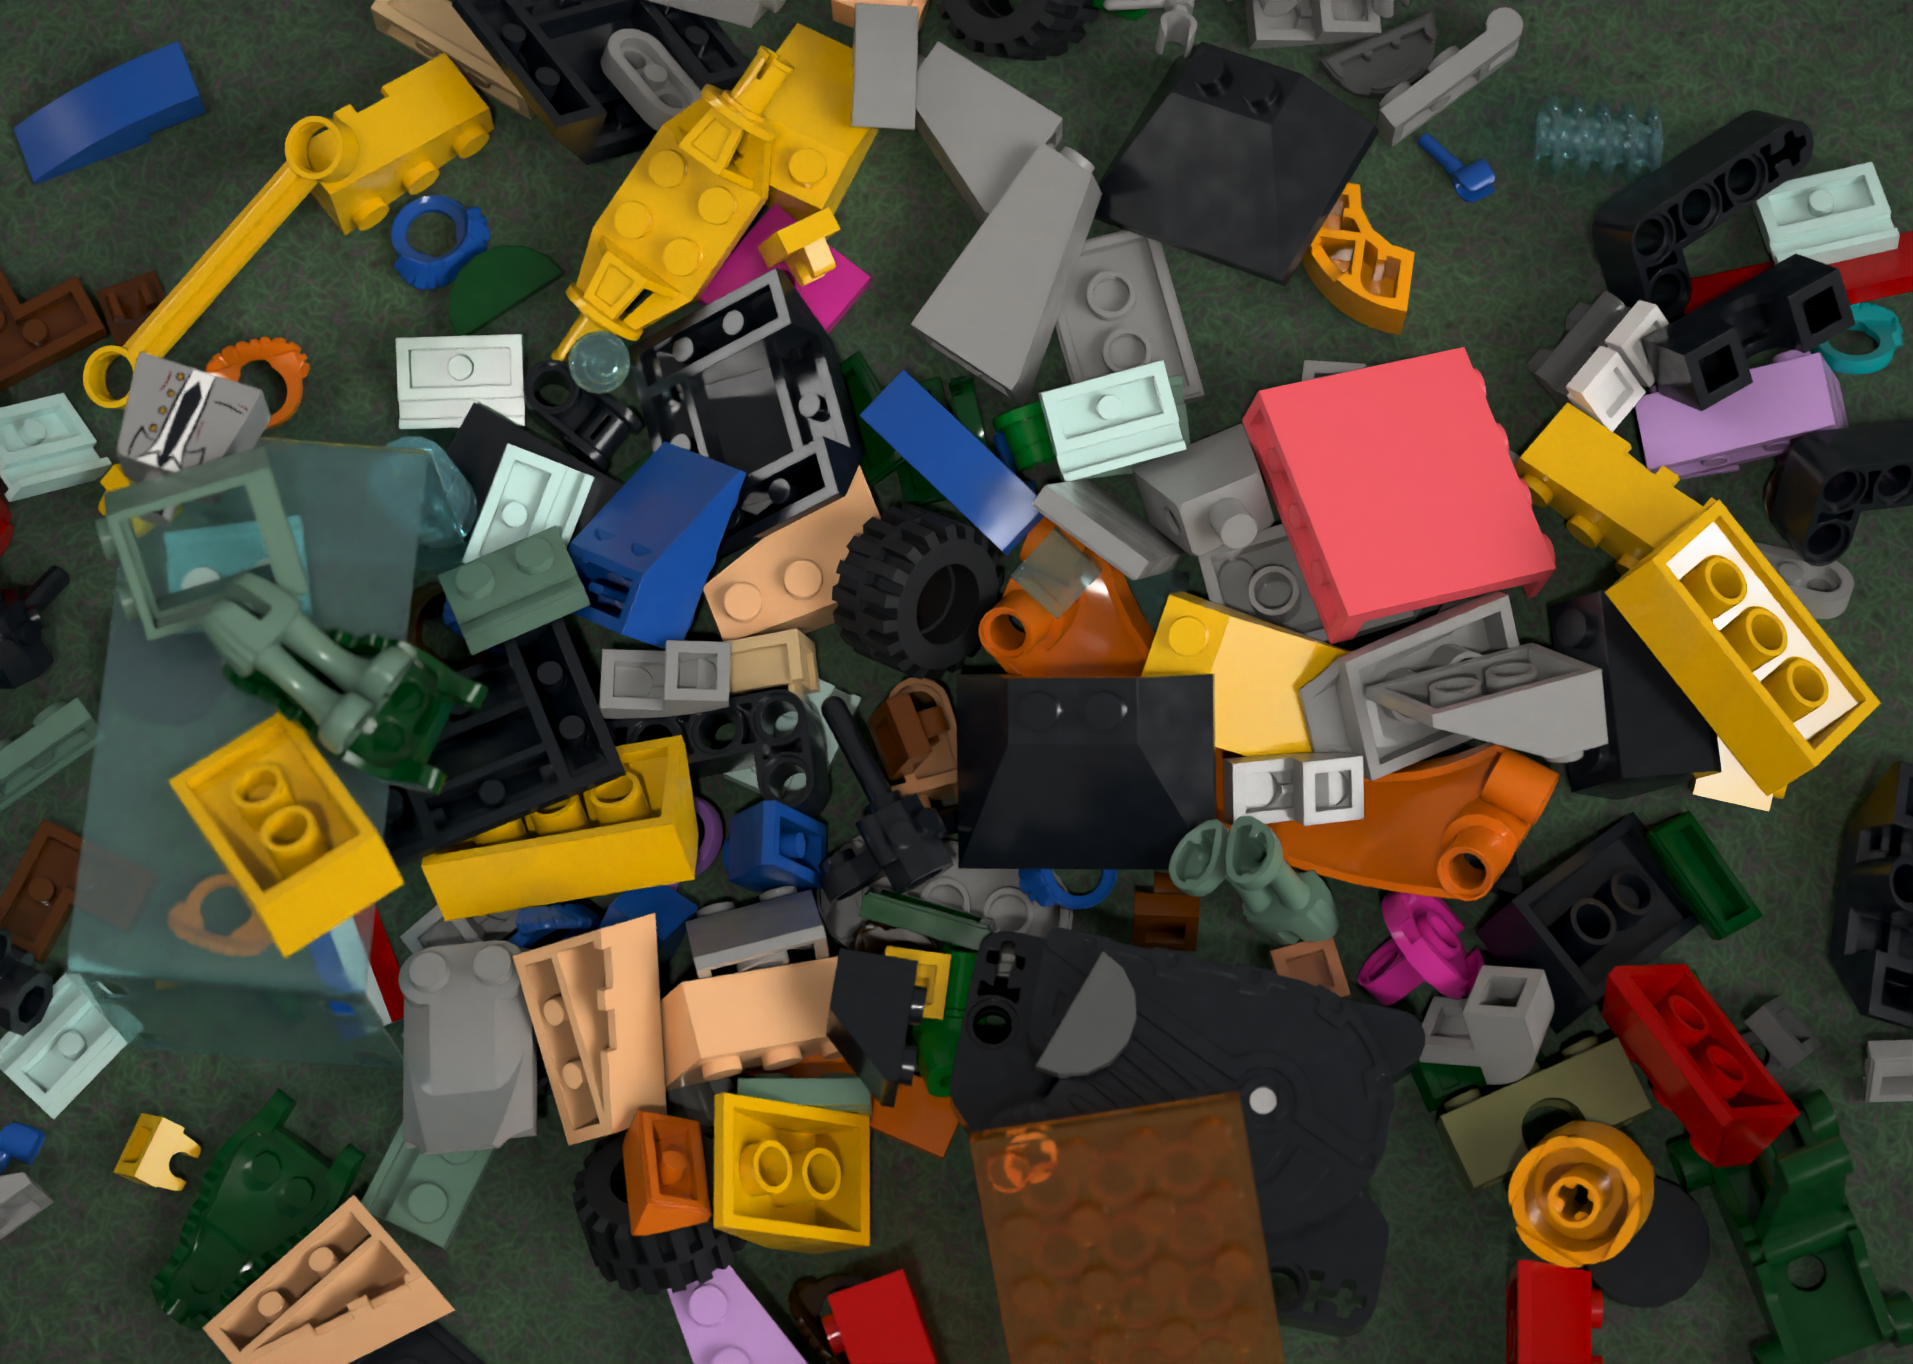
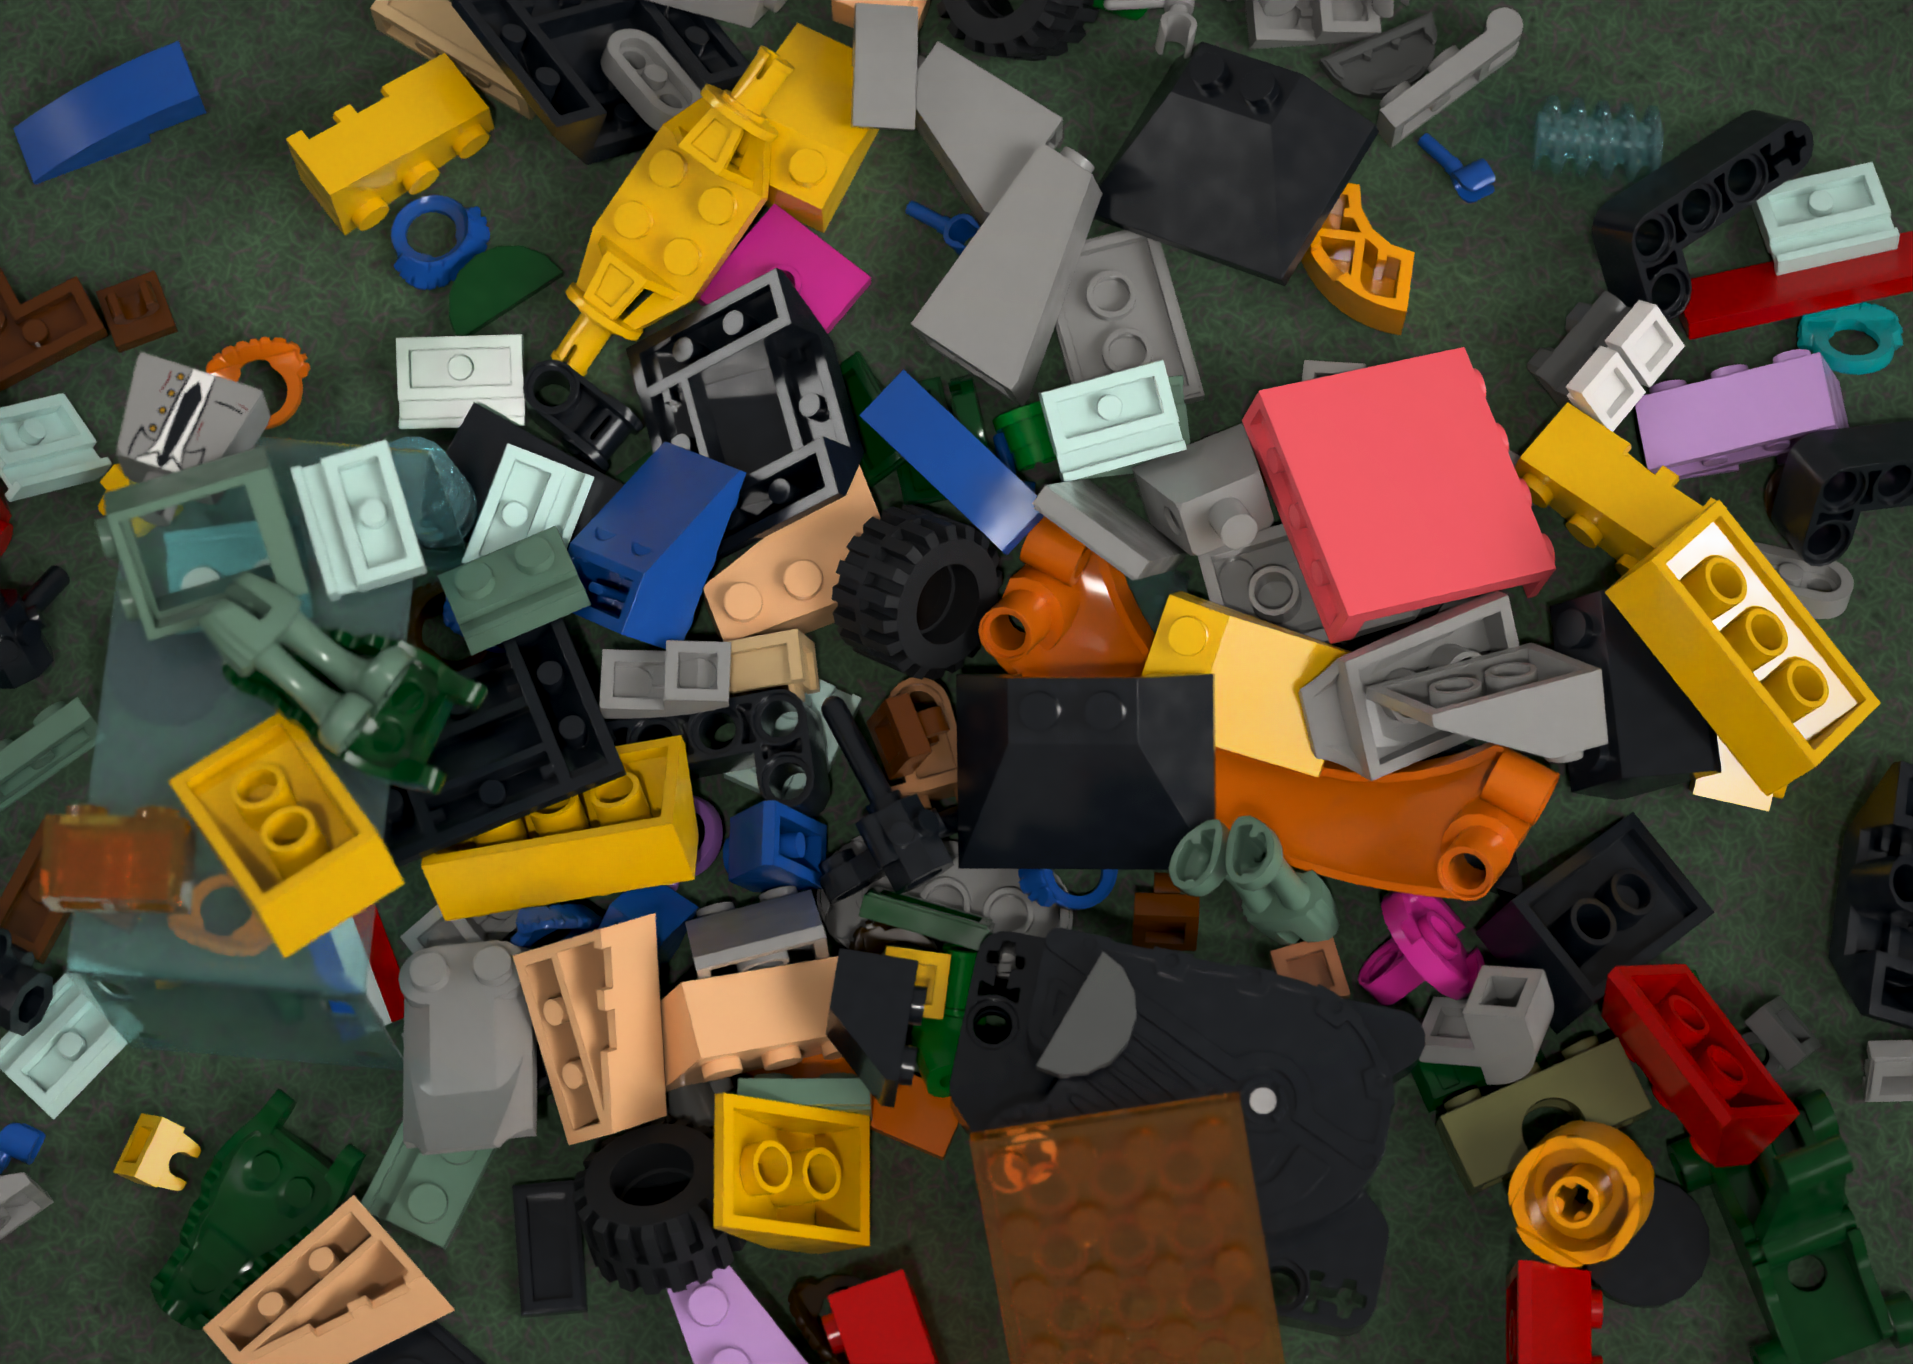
(118, 861): none -> clear orange brick
(227, 253): yellow piece -> none
(358, 520): none -> light aqua plate
(549, 1250): none -> black tile
(599, 362): clear light blue piece -> none
(665, 1173): orange slope -> none
(803, 247): yellow tile -> none
(954, 230): none -> blue hand
(1056, 573): clear light blue tile -> none
(1294, 787): light grey slope -> none
(1702, 876): dark green tile -> none
(1783, 307): black arch -> none

